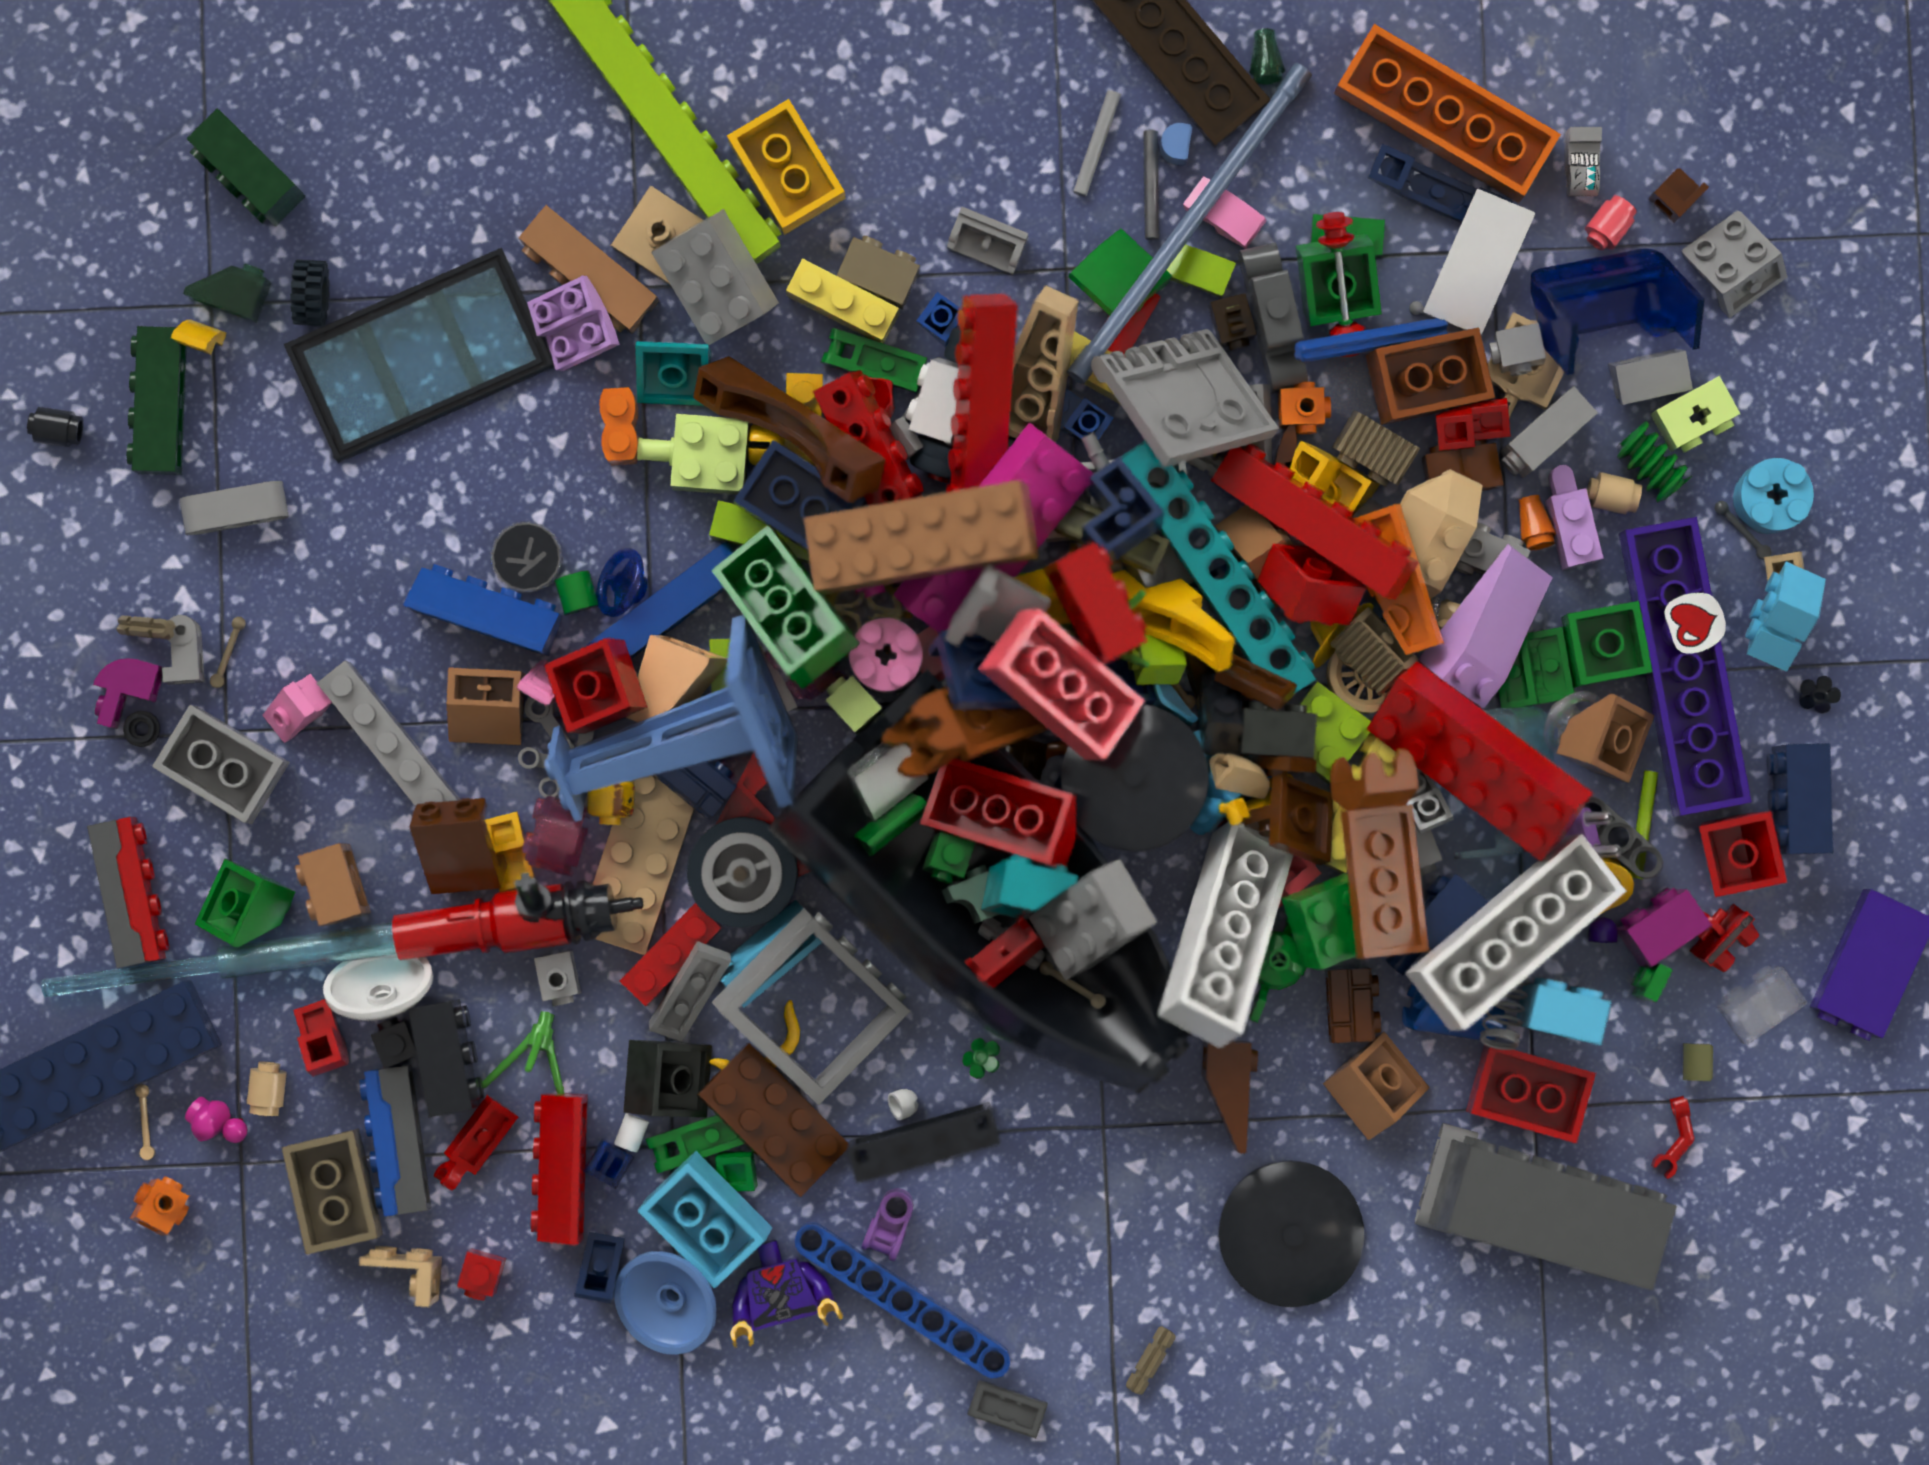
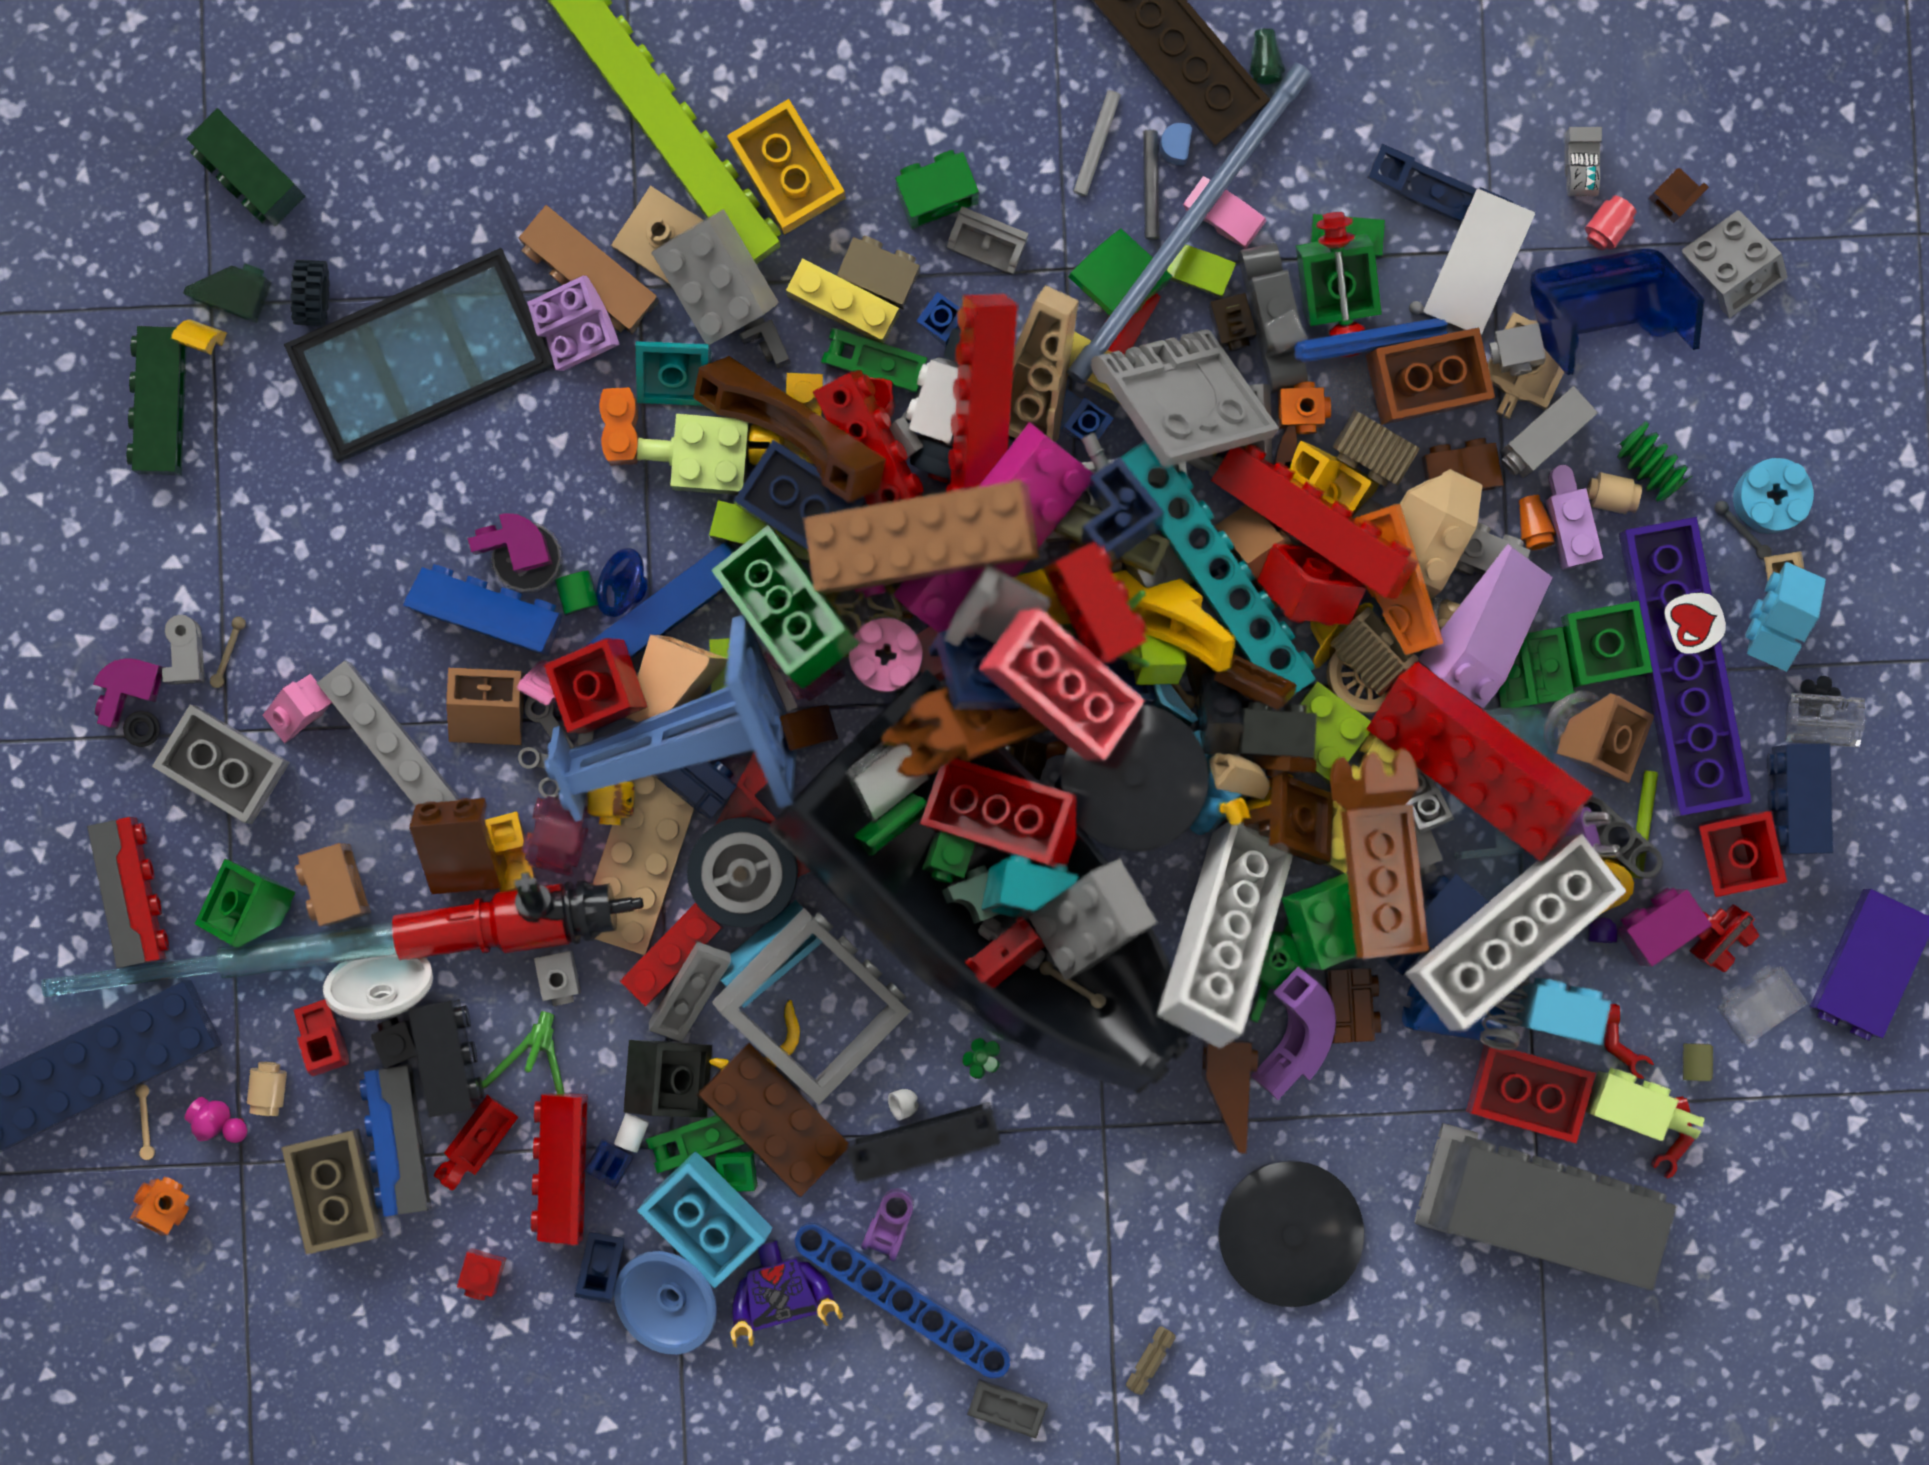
(55, 427): black brick -> none
(145, 627): dark tan axle -> none
(234, 507): light grey beam -> none
(426, 1282): tan bracket -> none
(522, 537): none -> magenta brick
(772, 346): none -> dark grey bracket
(808, 727): none -> reddish brown slope
(852, 703): yellowish green brick -> none
(936, 188): none -> green brick
(1285, 331): none -> clear piece
(1299, 876): coral bracket -> none
(1306, 1038): none -> medium lavender arch
(1376, 1086): medium nougat slope -> none
(1447, 113): orange brick -> none
(1472, 422): red slope -> none
(1614, 1047): none -> red arm
(1637, 1107): none -> yellowish green brick
(1650, 982): green plate -> none
(1651, 376): light grey hinge -> none
(1709, 398): yellowish green brick -> none
(1825, 719): none -> clear brick

